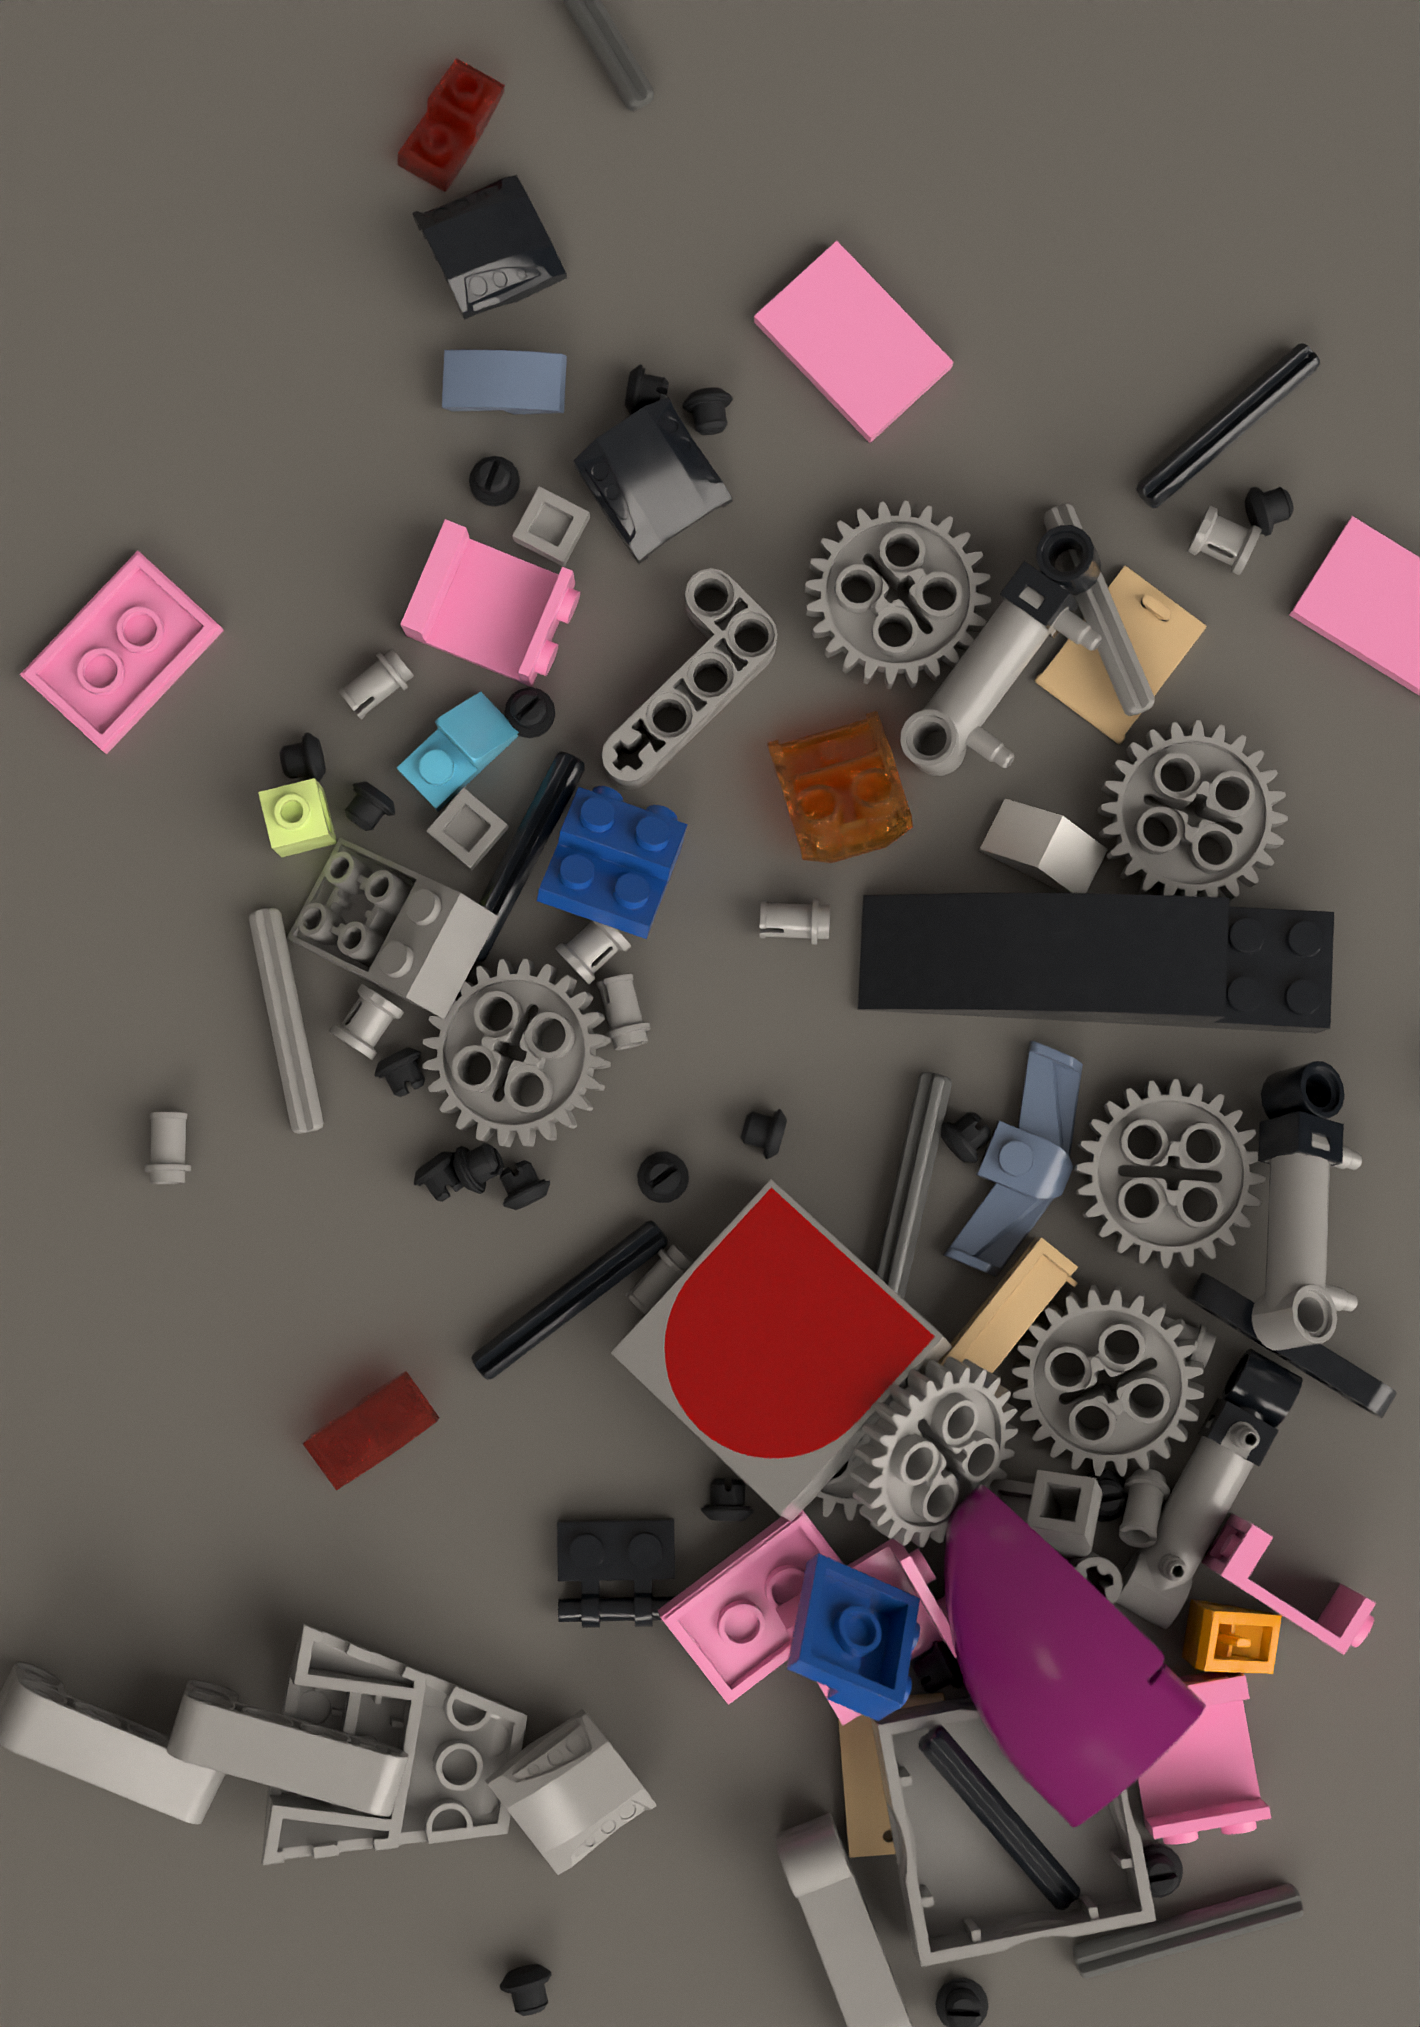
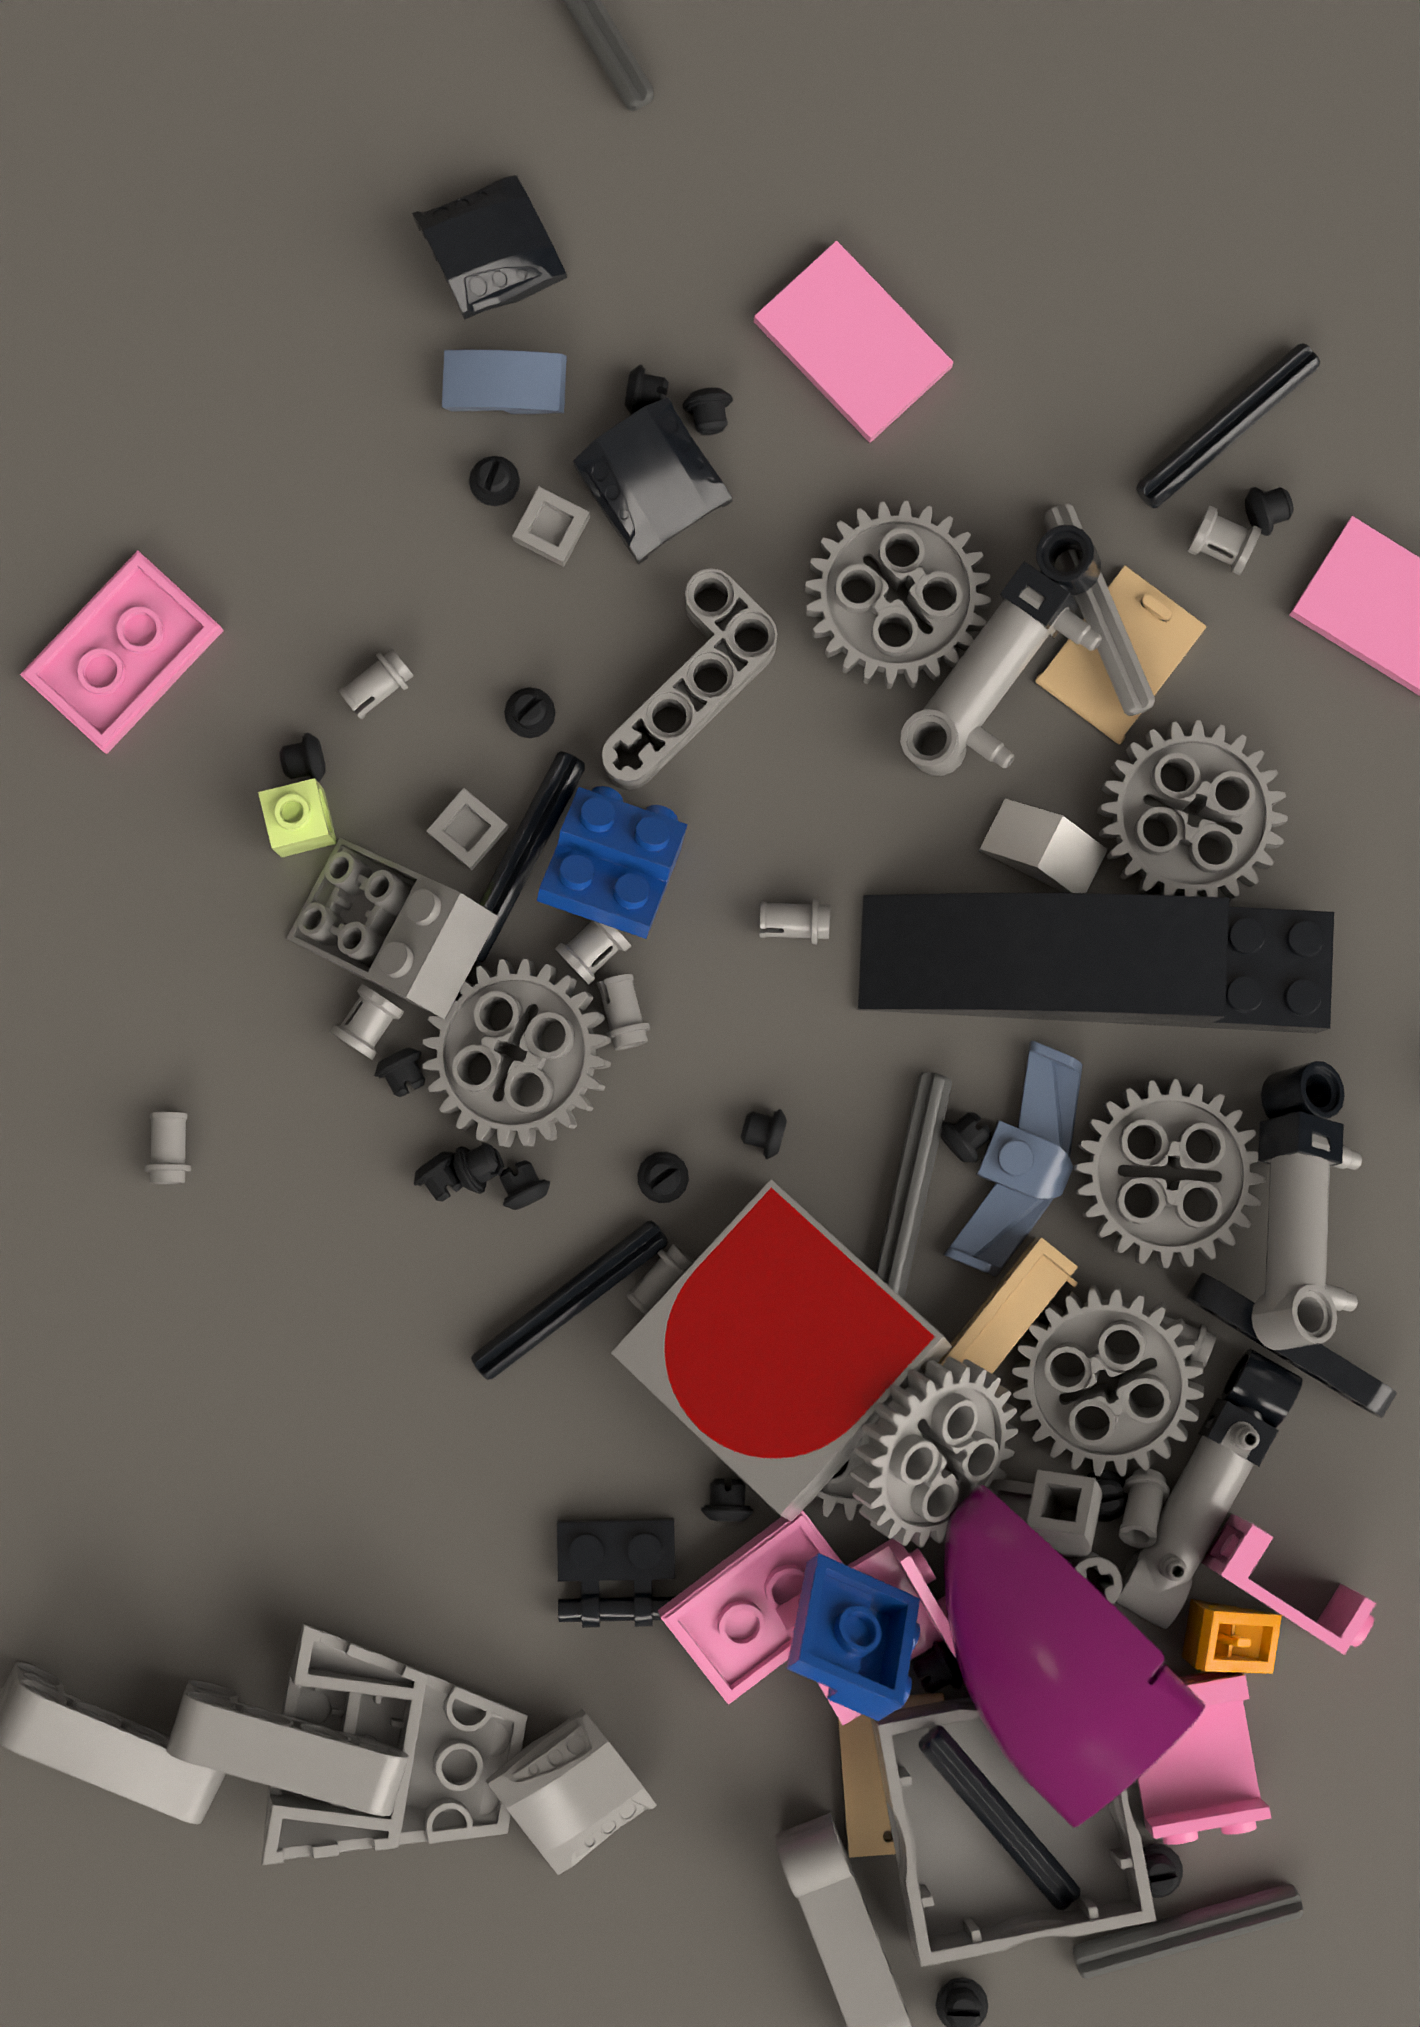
(286, 1020): light grey axle -> none
(368, 806): black piece -> none
(371, 1430): clear red slope -> none
(452, 125): clear red slope -> none
(458, 750): medium azure slope -> none
(489, 606): bright pink panel -> none
(527, 1988): black piece -> none
(842, 790): clear orange slope -> none

